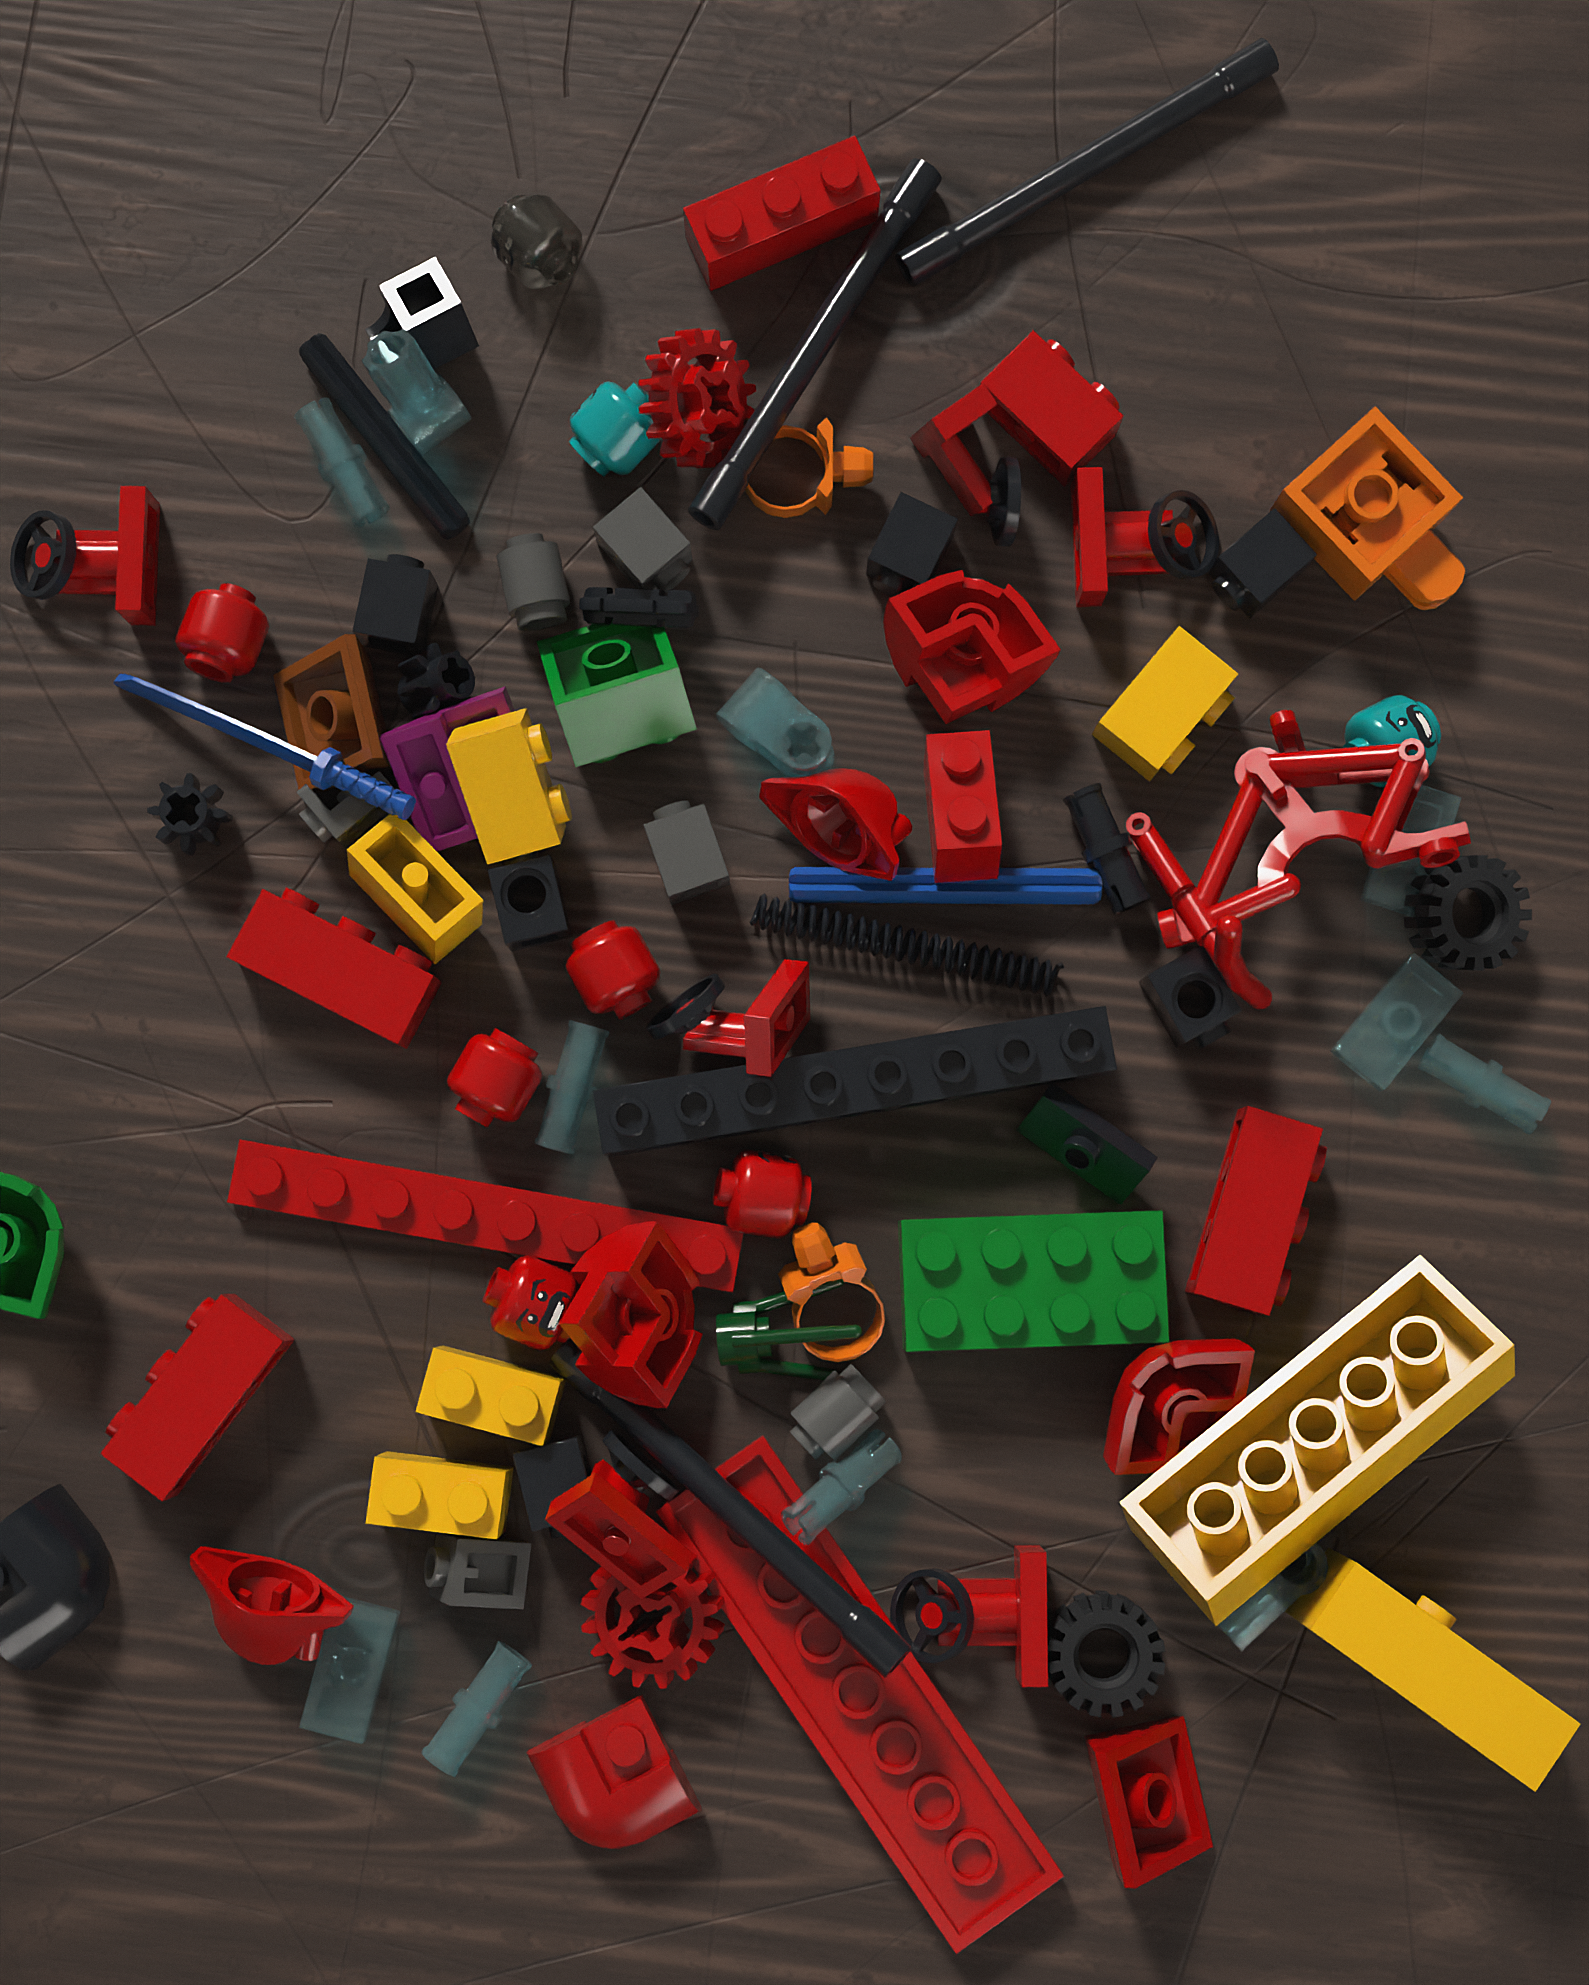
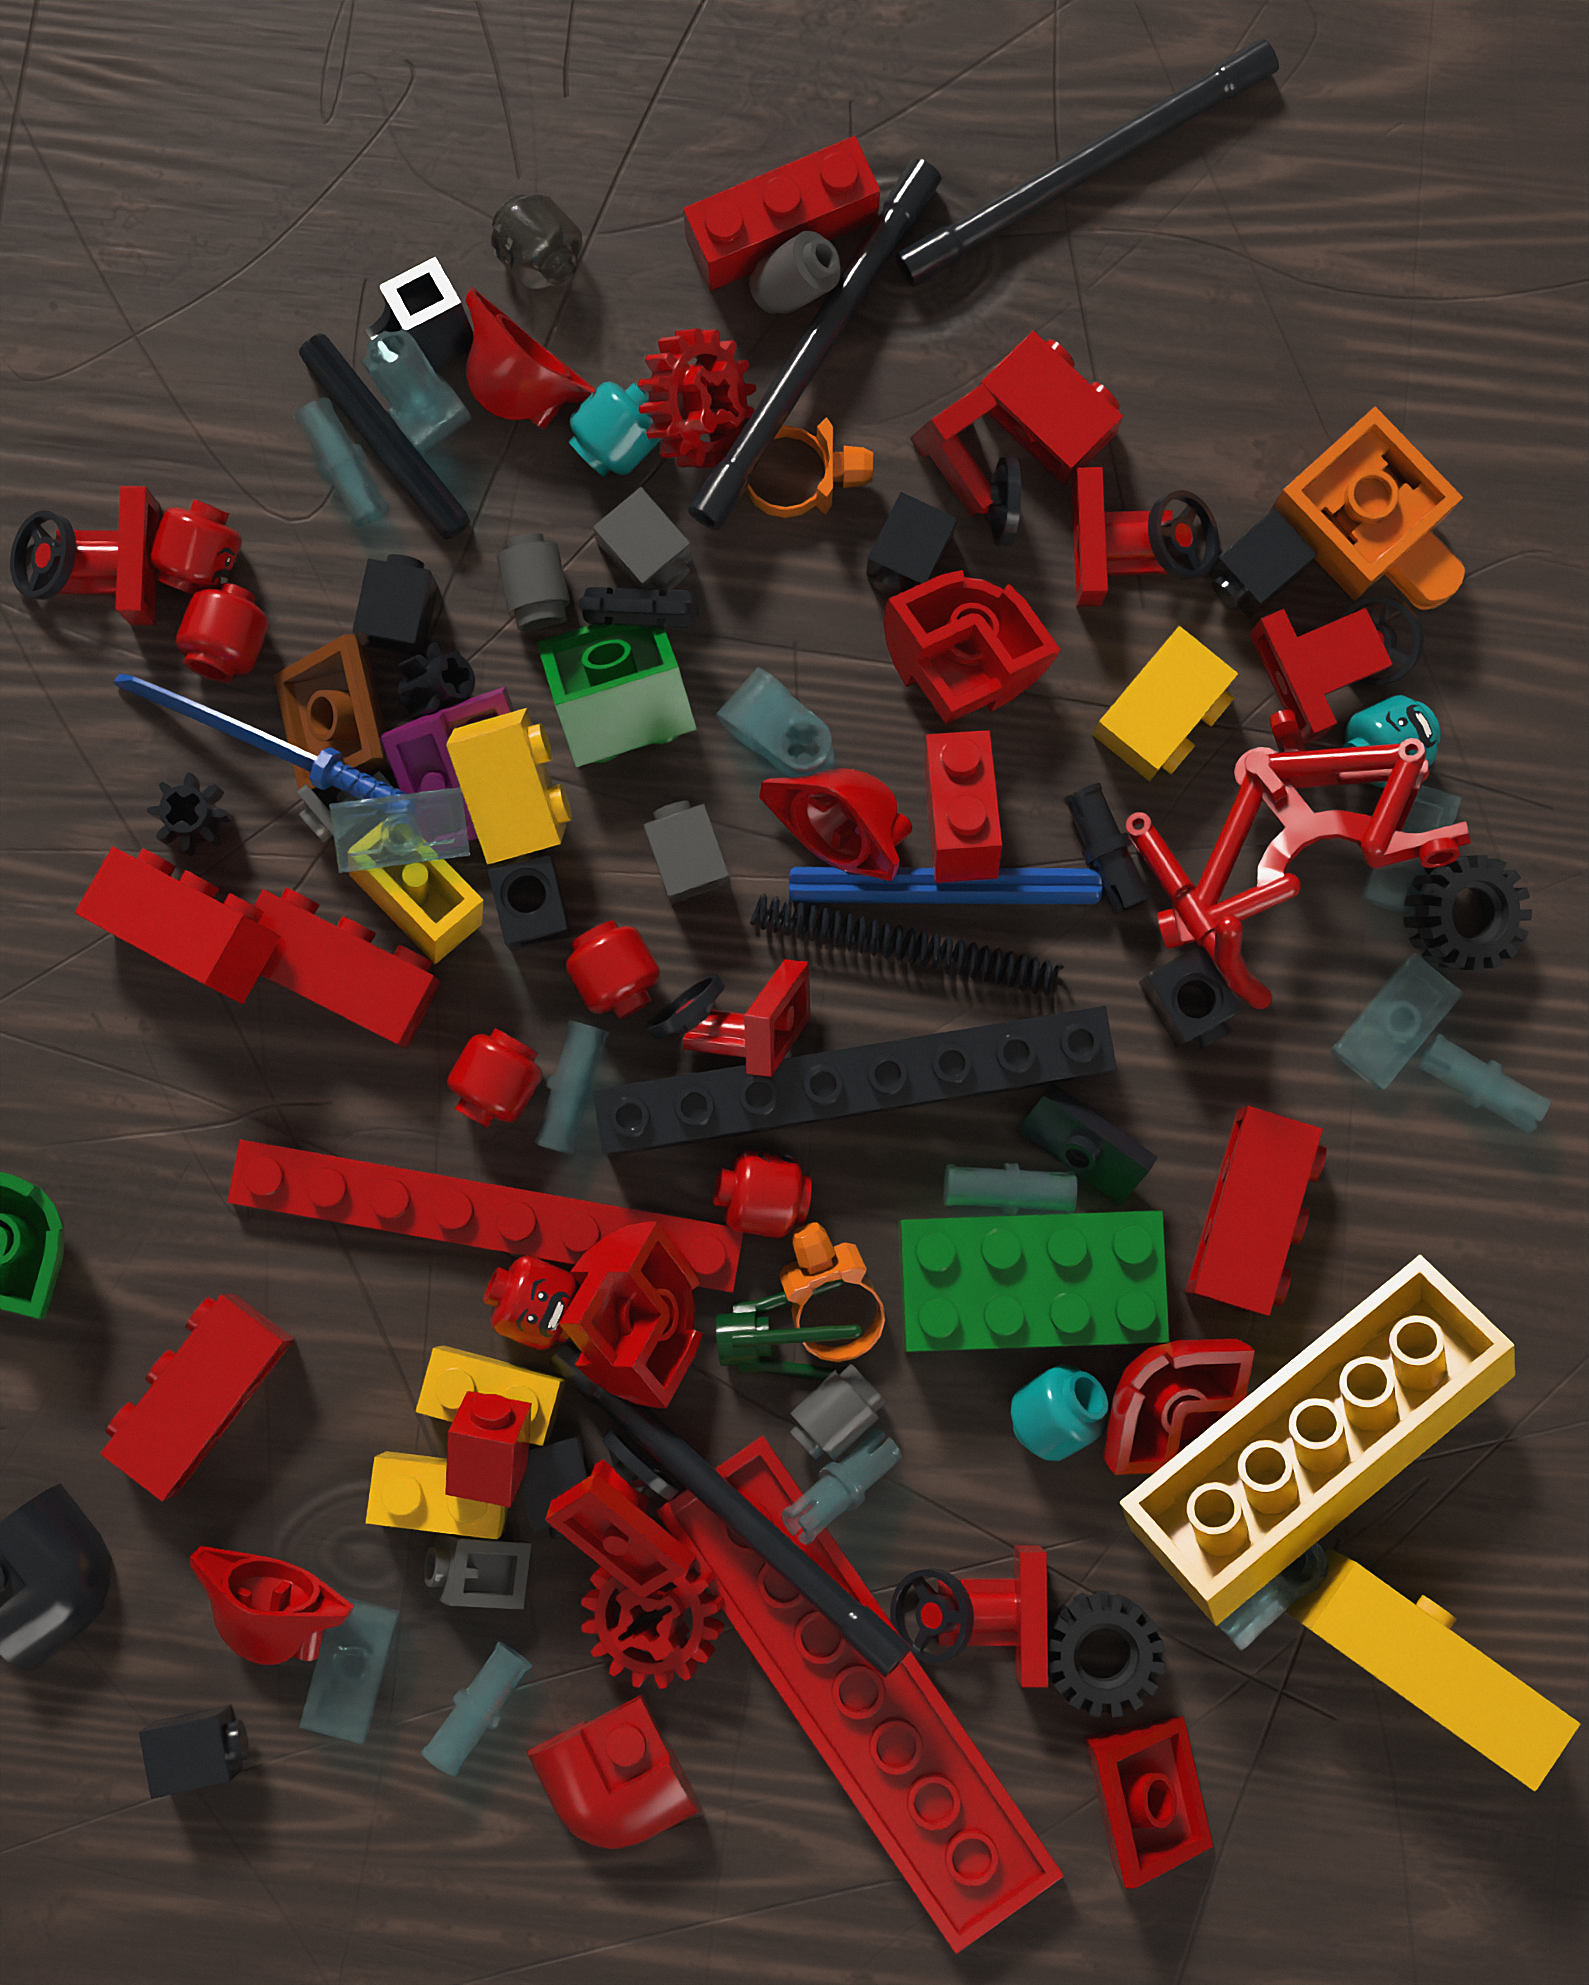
(180, 921): none -> red brick
(193, 1751): none -> black brick
(195, 548): none -> red head
(399, 829): none -> clear light blue plate
(488, 1448): none -> red brick
(513, 371): none -> red hat
(795, 273): none -> dark grey brick
(1010, 1188): none -> clear light blue pin
(1059, 1412): none -> teal head
(1332, 658): none -> red piece

